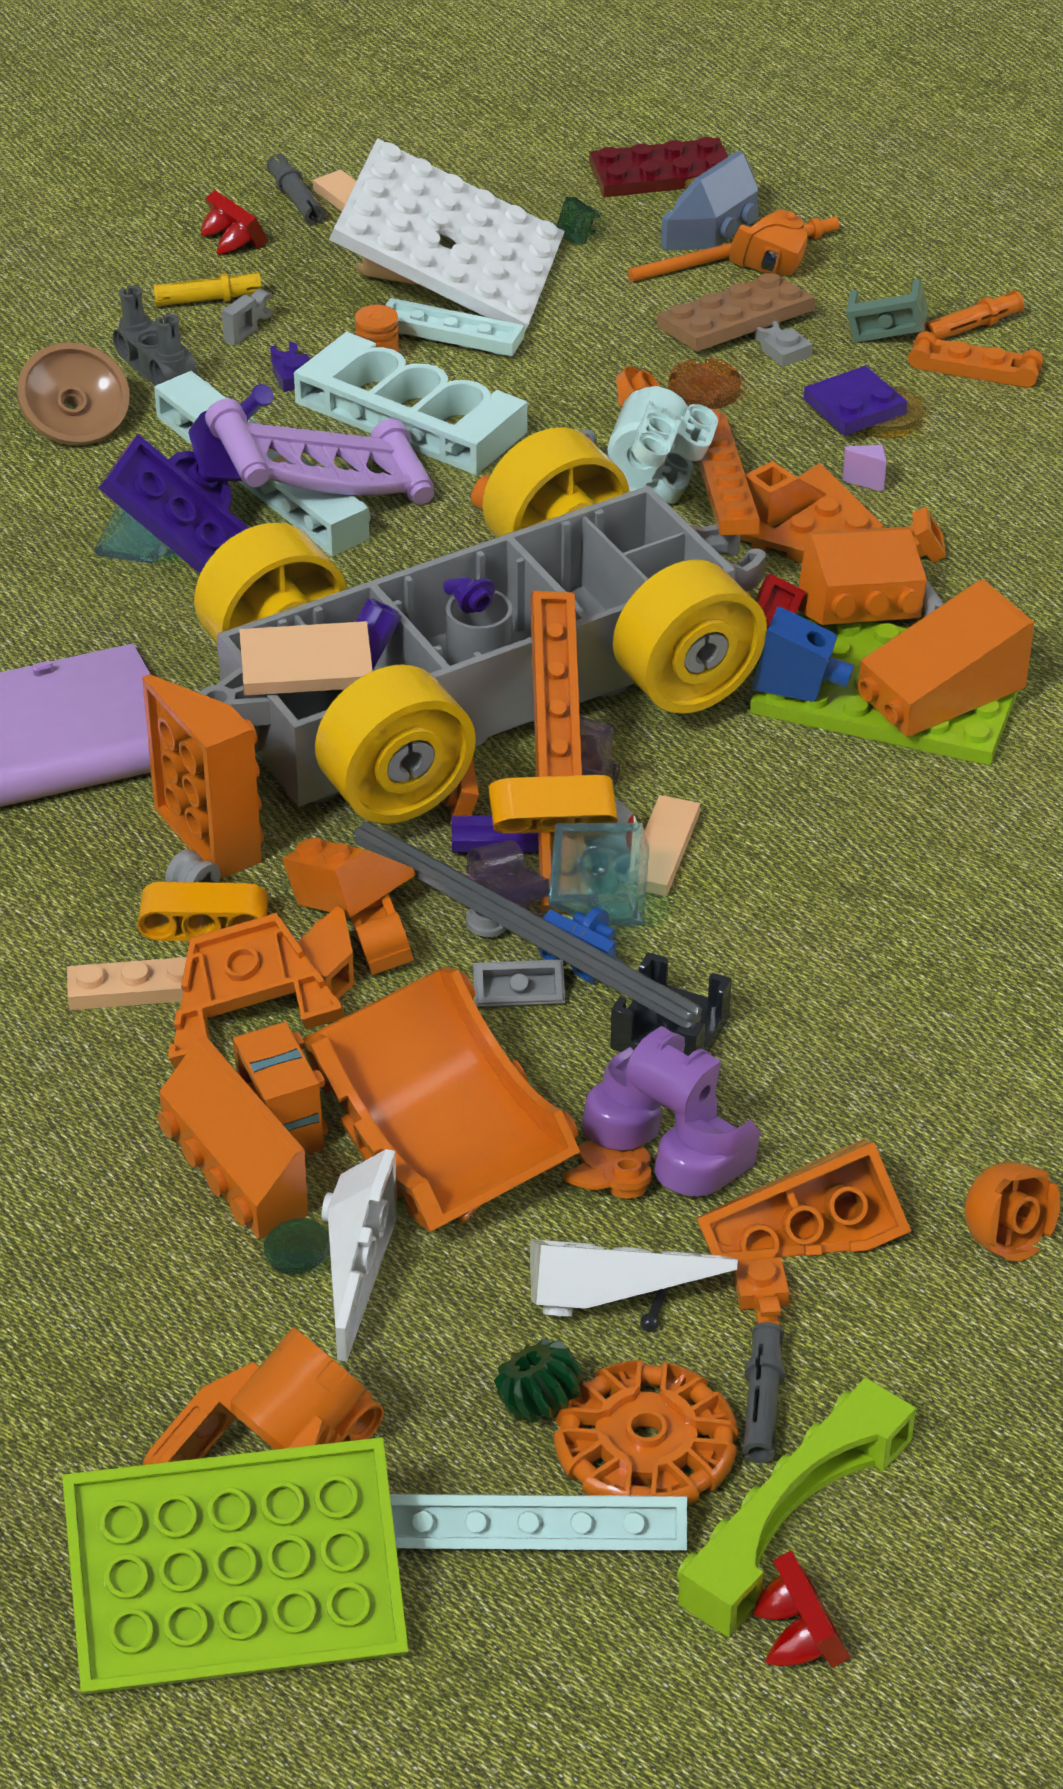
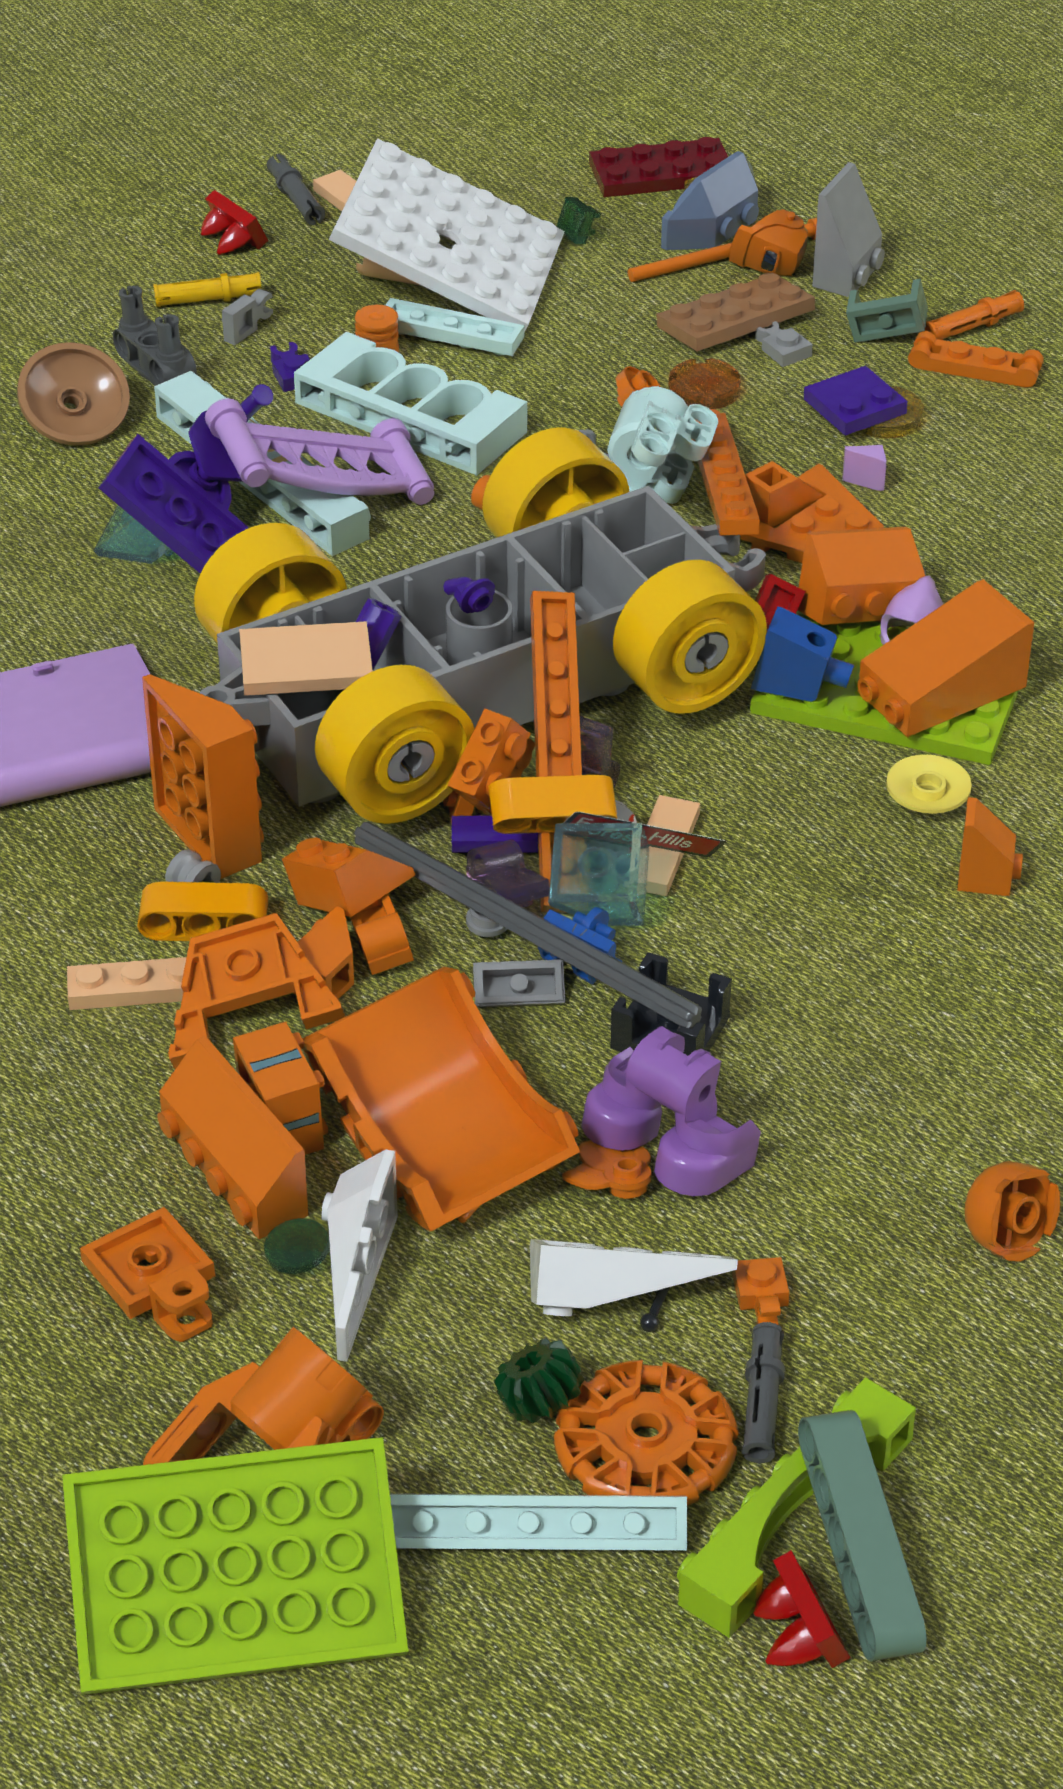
(169, 1287): none -> orange plate
(494, 752): none -> orange plate
(661, 837): none -> sticker
(817, 1209): orange wedge -> none
(846, 235): none -> light grey slope
(862, 1536): none -> sand green beam
(910, 605): none -> lavender piece
(927, 535): orange tile -> none
(928, 784): none -> light yellow dish
(987, 853): none -> orange slope

